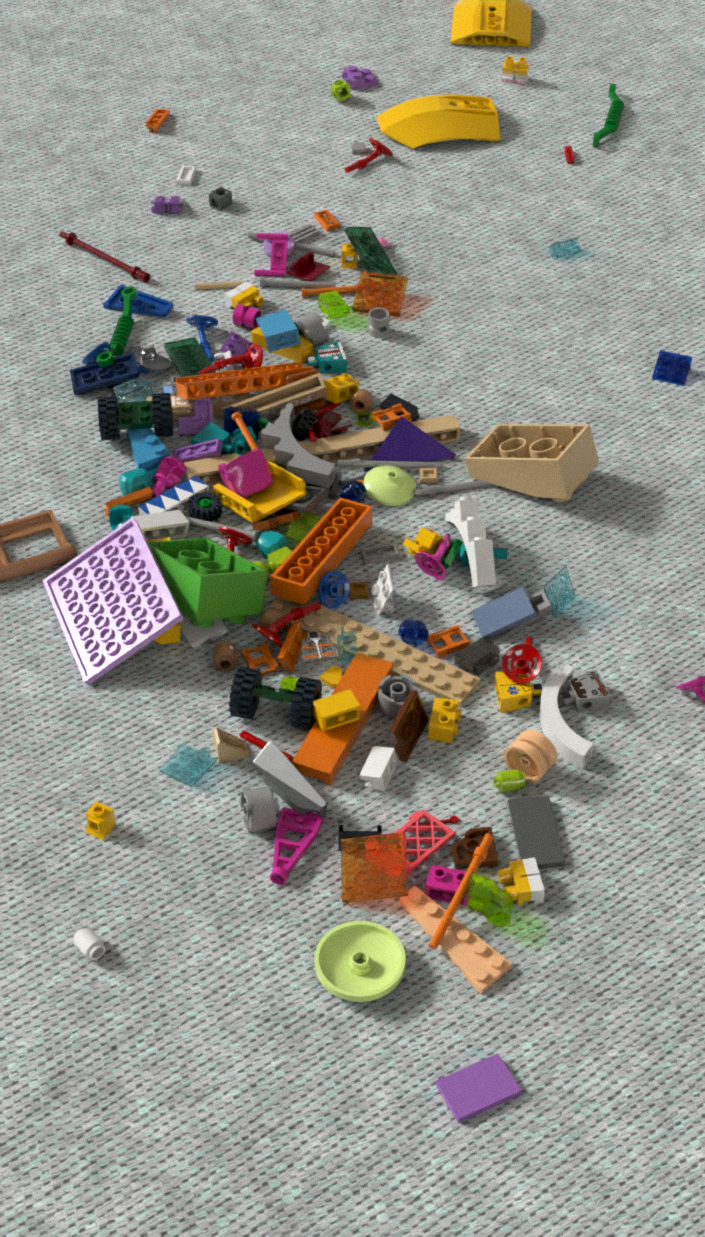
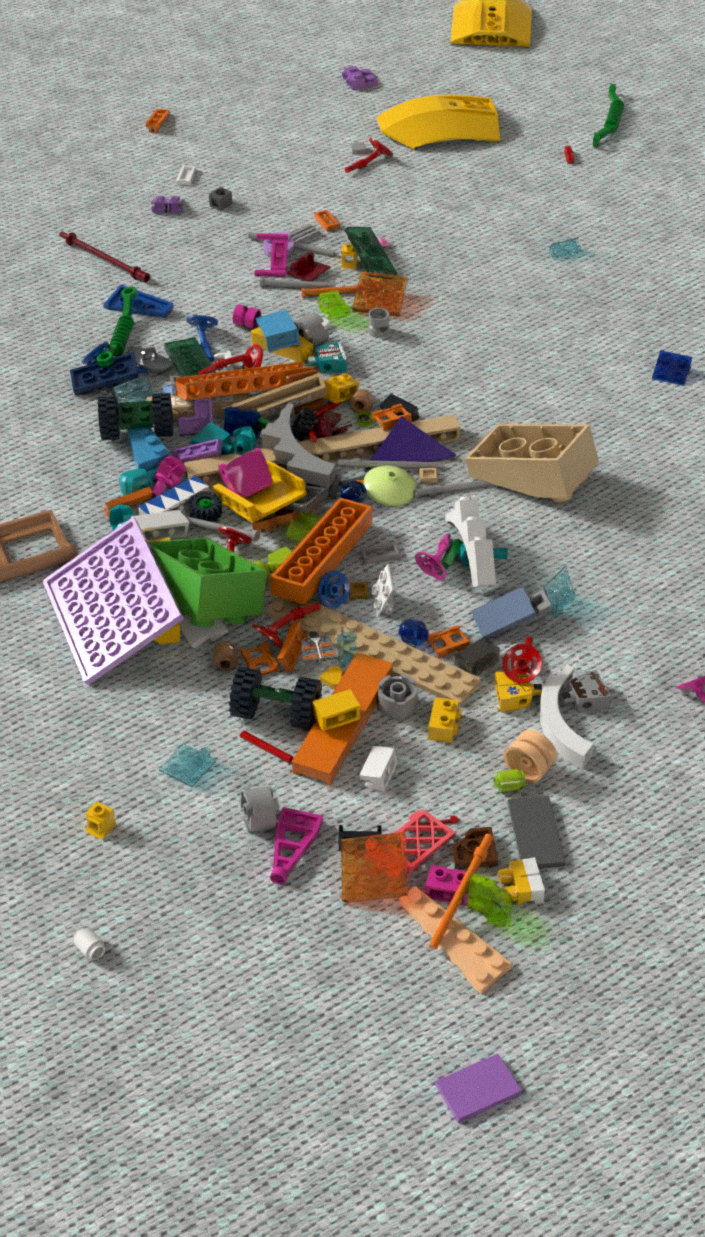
(217, 285): tan bar -> none
(229, 746): tan slope -> none
(236, 345): medium lavender hinge -> none
(237, 416): orange bar -> none
(244, 294): yellow hips -> none
(270, 542): teal piece -> none
(270, 616): medium nougat head -> none
(288, 683): clear neon green tile -> none
(288, 781): wedge -> none
(344, 90): lime brick -> none
(360, 961): yellowish green dish -> none
(408, 725): reddish brown tile -> none
(426, 541): yellow brick -> none
(515, 70): yellow hips -> none

